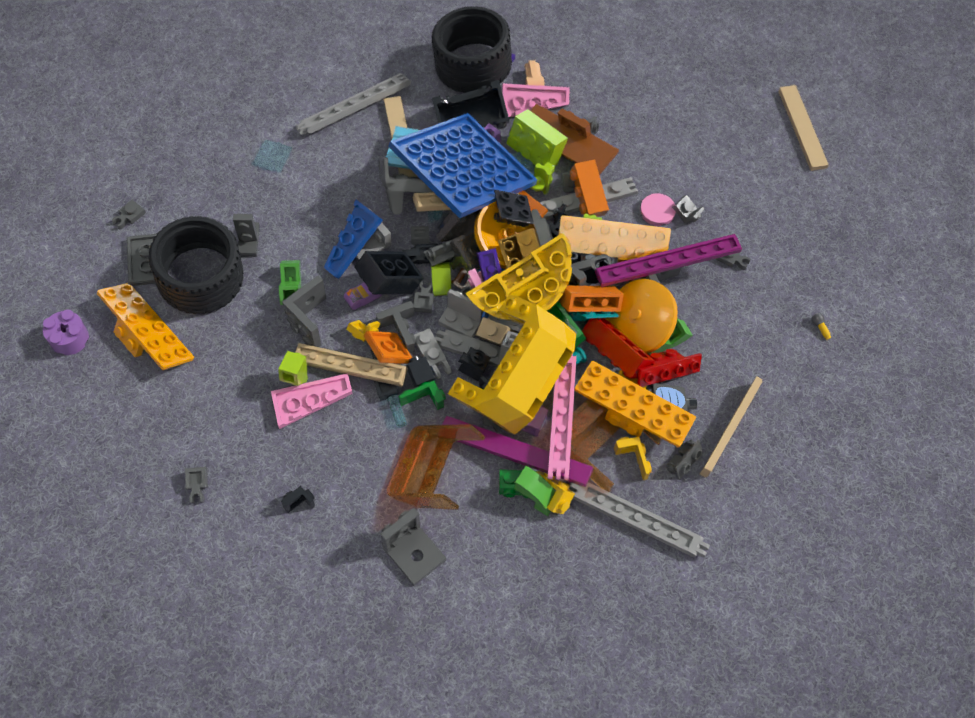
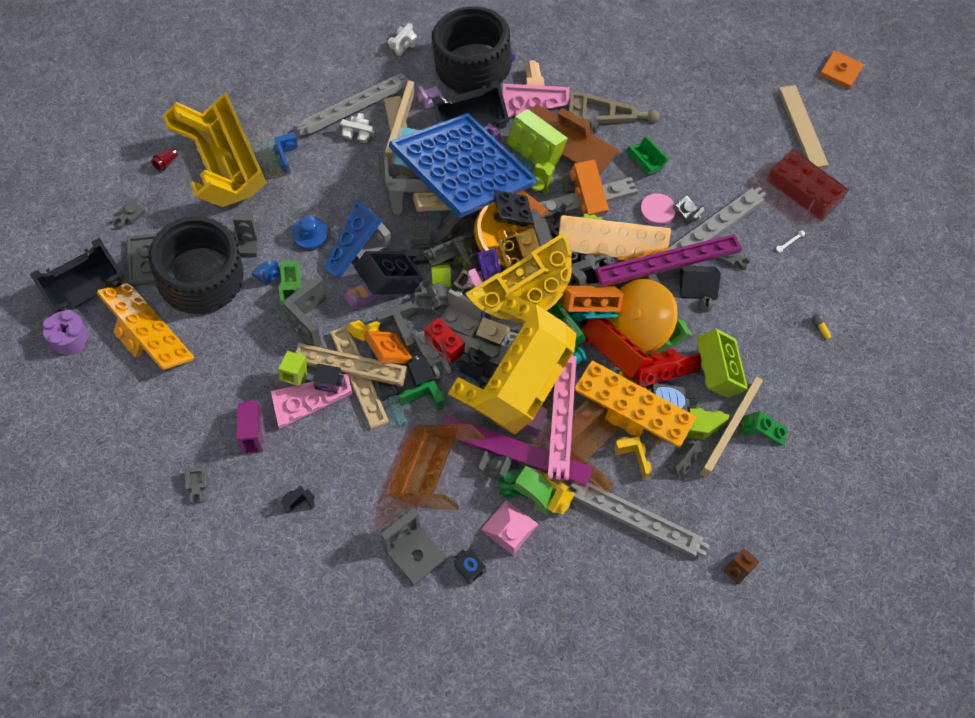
(79, 278): none -> black windscreen
(164, 159): none -> dark red cone
(229, 161): none -> yellow wedge
(249, 427): none -> magenta slope
(270, 272): none -> blue bracket
(284, 143): none -> blue bracket
(309, 233): none -> blue plate
(328, 378): none -> black brick
(358, 125): none -> white hips
(362, 387): none -> tan tile
(400, 119): none -> tan tile
(404, 39): none -> white hips
(425, 96): none -> lavender bracket
(438, 296): none -> dark grey piece
(444, 340): none -> red brick
(469, 565): none -> black brick
(493, 465): none -> dark grey bracket
(509, 527): none -> bright pink slope
(578, 106): none -> dark tan plate
(647, 156): none -> green bracket
(699, 282): none -> black slope
(702, 307): none -> dark grey hinge
(706, 423): none -> lime slope
(721, 363): none -> lime brick
(723, 219): none -> light grey hinge
(741, 566): none -> reddish brown bracket
(760, 422): none -> green bracket
(779, 249): none -> white hinge
(804, 182): none -> clear red piece
(841, 69): none -> orange plate

